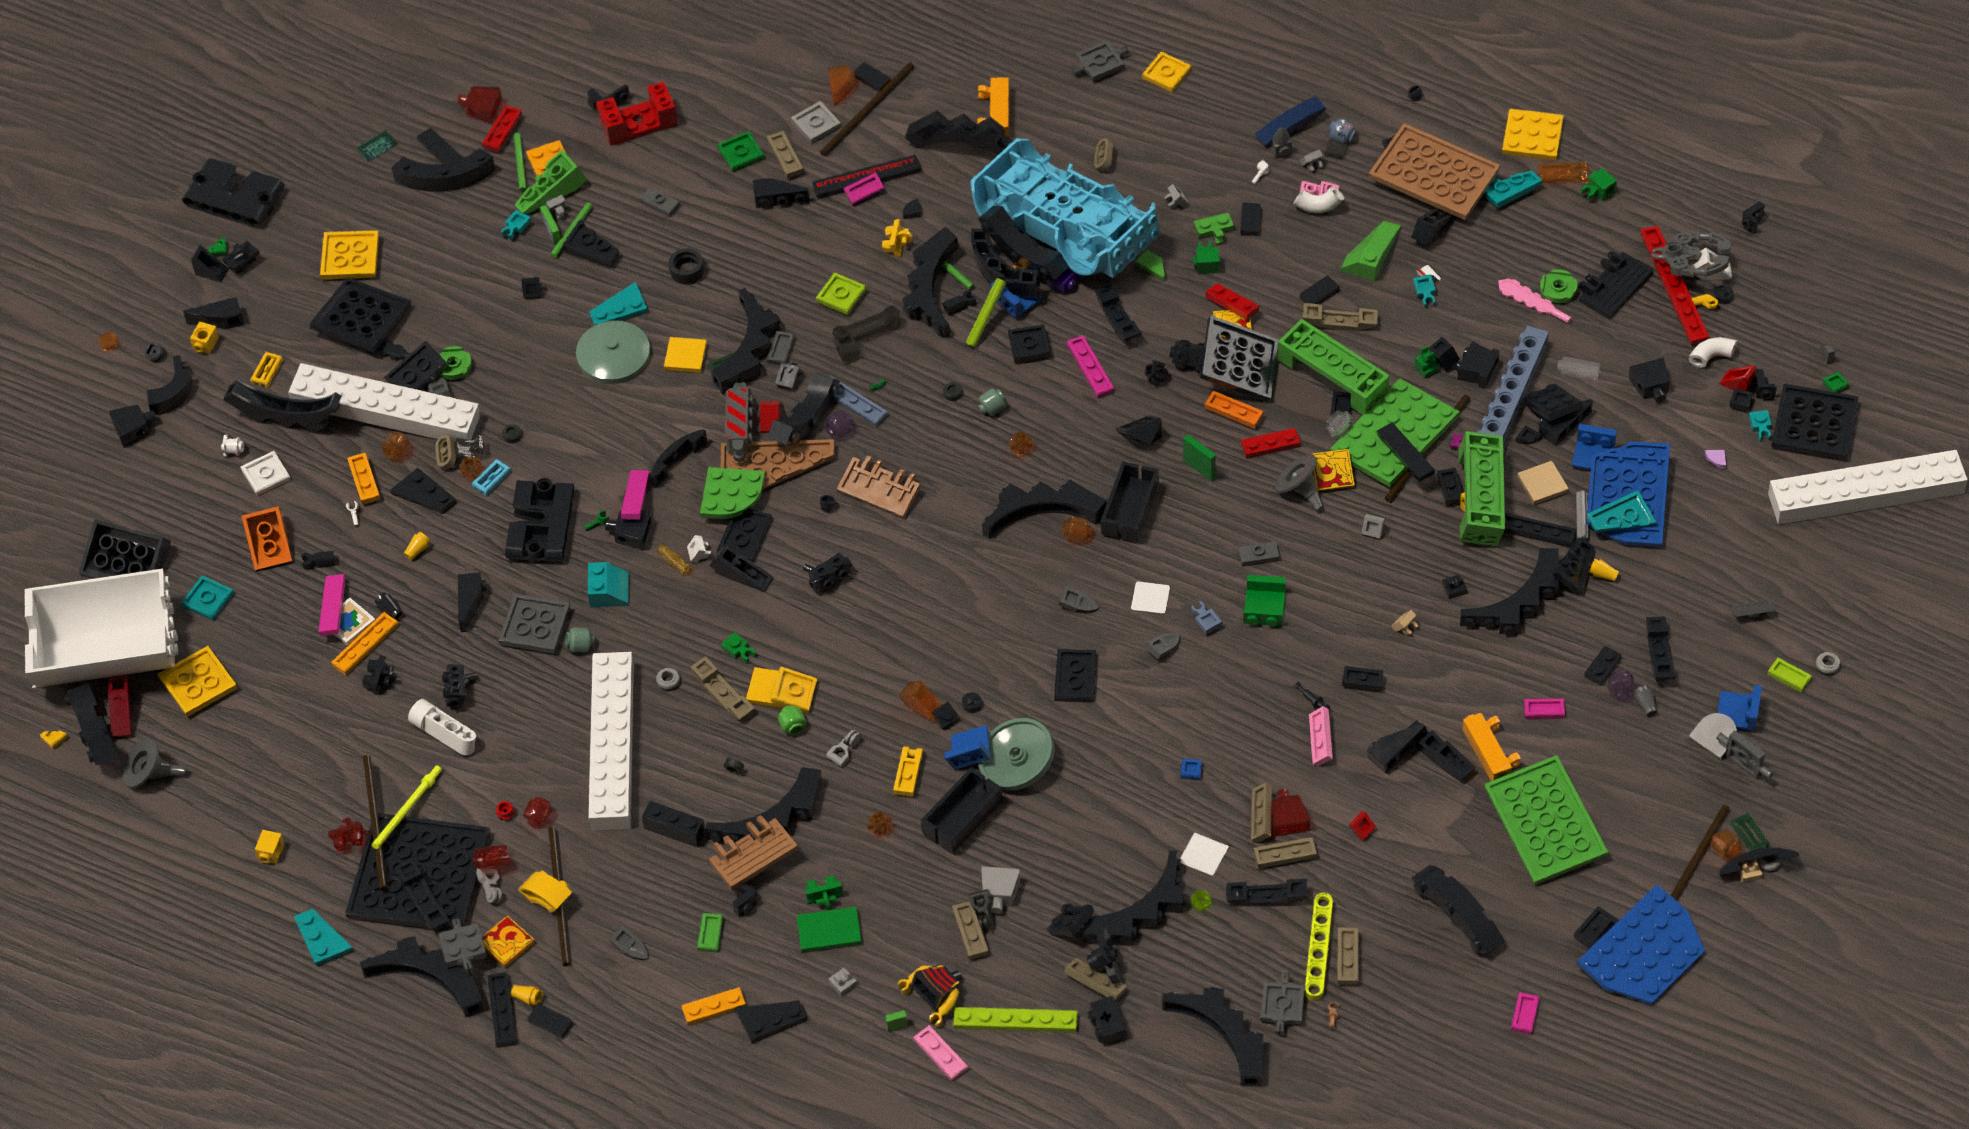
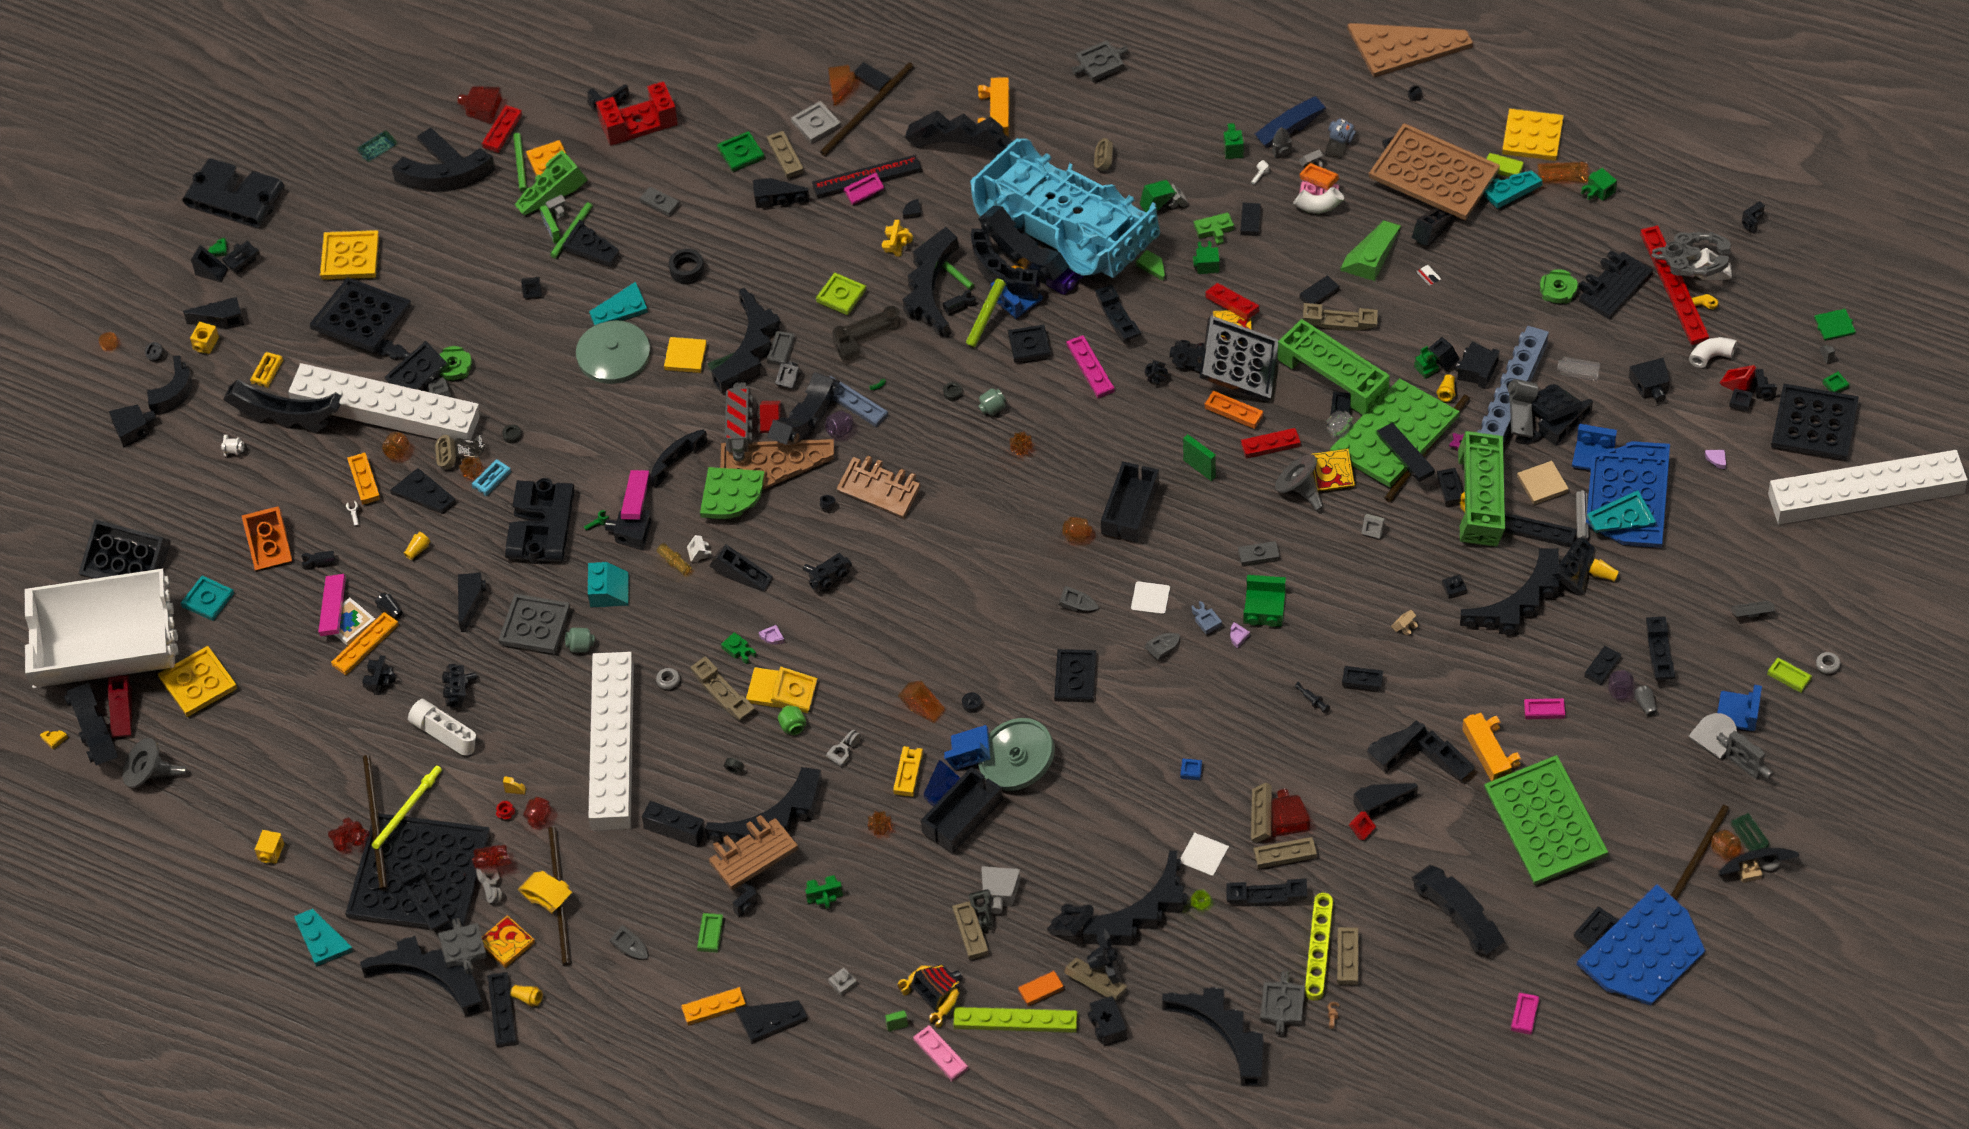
(265, 473): white tile -> none
(513, 787): none -> yellow tile
(516, 223): teal plate -> none
(549, 1020): black tile -> none
(746, 532): black tile -> none
(771, 635): none -> lavender tile
(828, 929): green tile -> none
(940, 783): none -> clear blue wing
(944, 714): black plate -> none
(1040, 988): none -> orange tile
(1041, 499): black arch -> none
(1143, 430): black slope -> none
(1158, 193): none -> green slope
(1166, 72): yellow tile -> none
(1233, 142): none -> green brick
(1238, 635): none -> lavender tile
(1319, 176): none -> orange tile
(1320, 736): bright pink plate -> none
(1383, 797): none -> black slope
(1399, 47): none -> medium nougat wing
(1425, 287): teal plate -> none
(1446, 390): none -> yellow cone
(1507, 165): none -> lime tile
(1521, 396): none -> dark grey door
(1523, 294): bright pink sword -> none
(1723, 294): black tile -> none
(1761, 422): teal plate -> none
(1834, 324): none -> green piece

